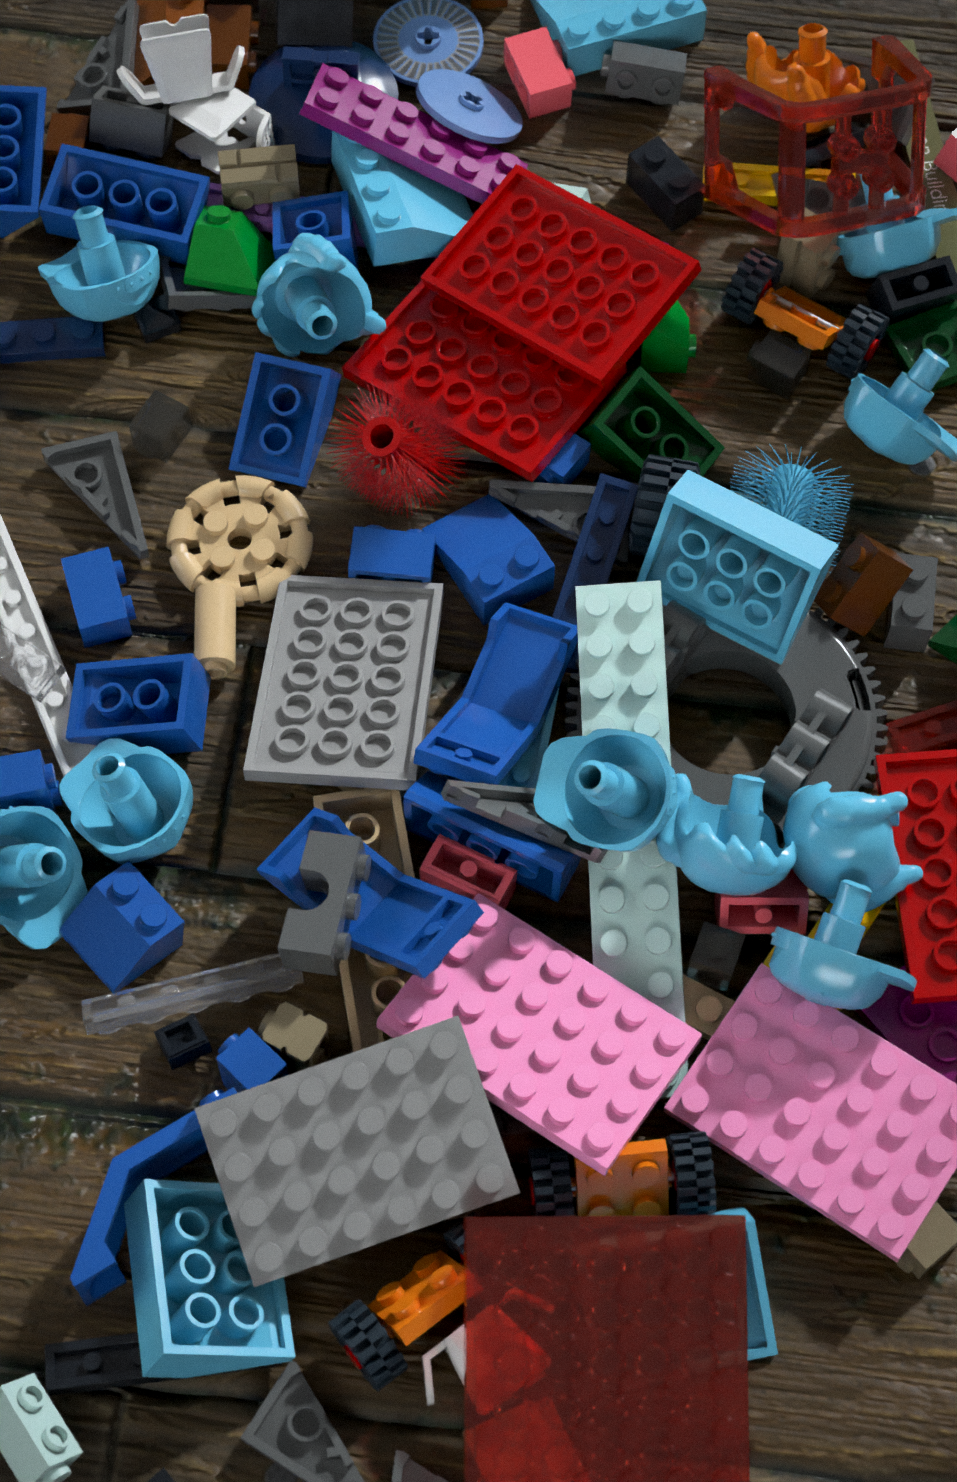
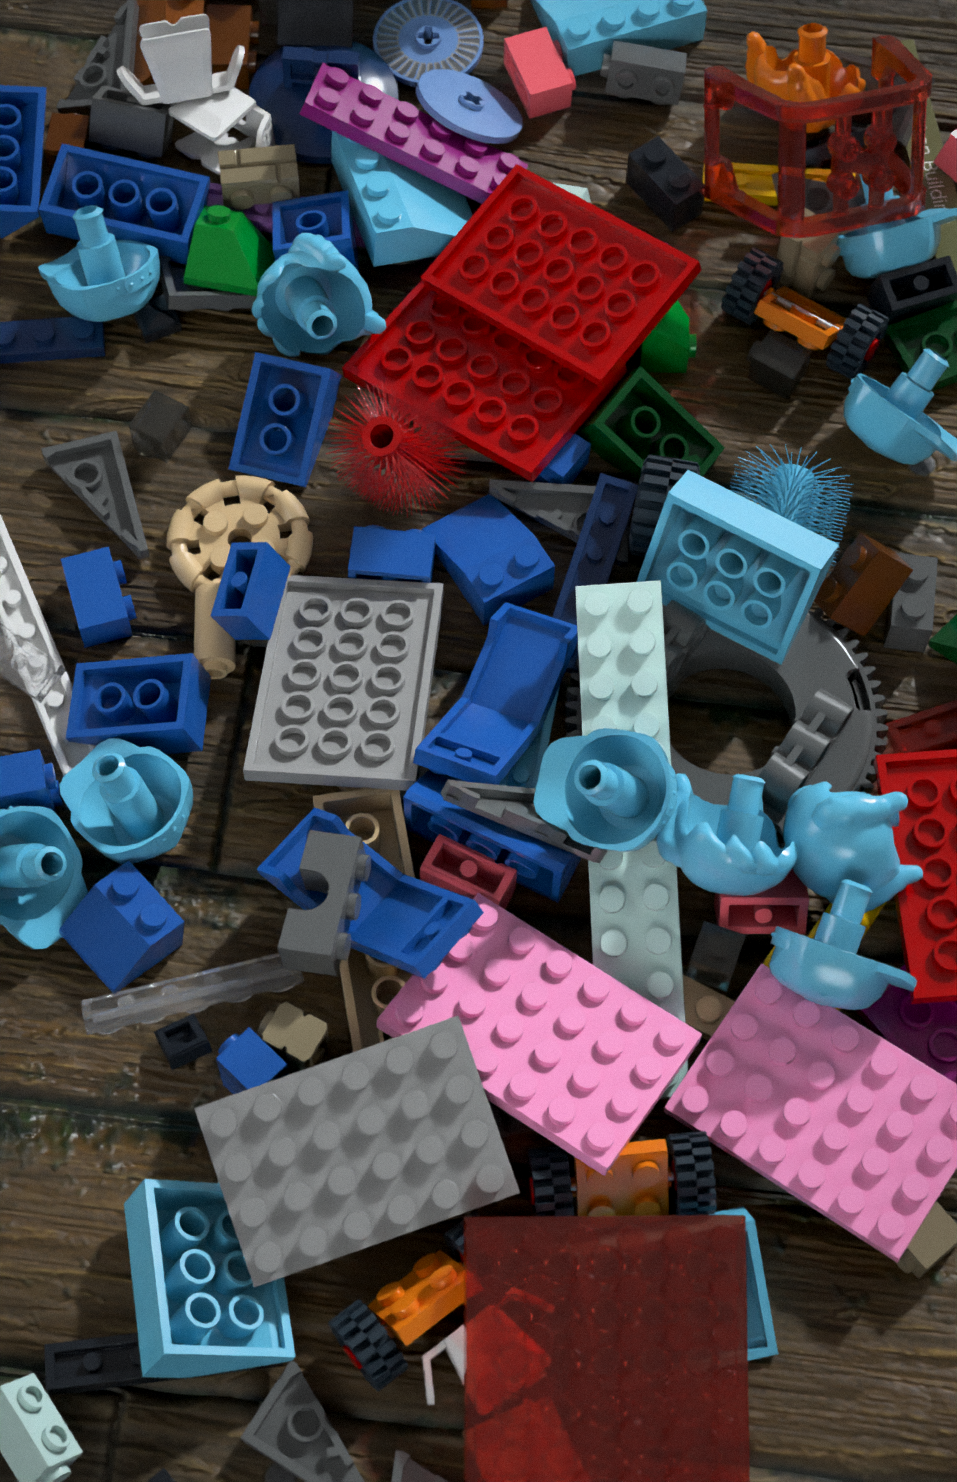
(152, 1158): blue windscreen -> none
(250, 591): none -> blue brick

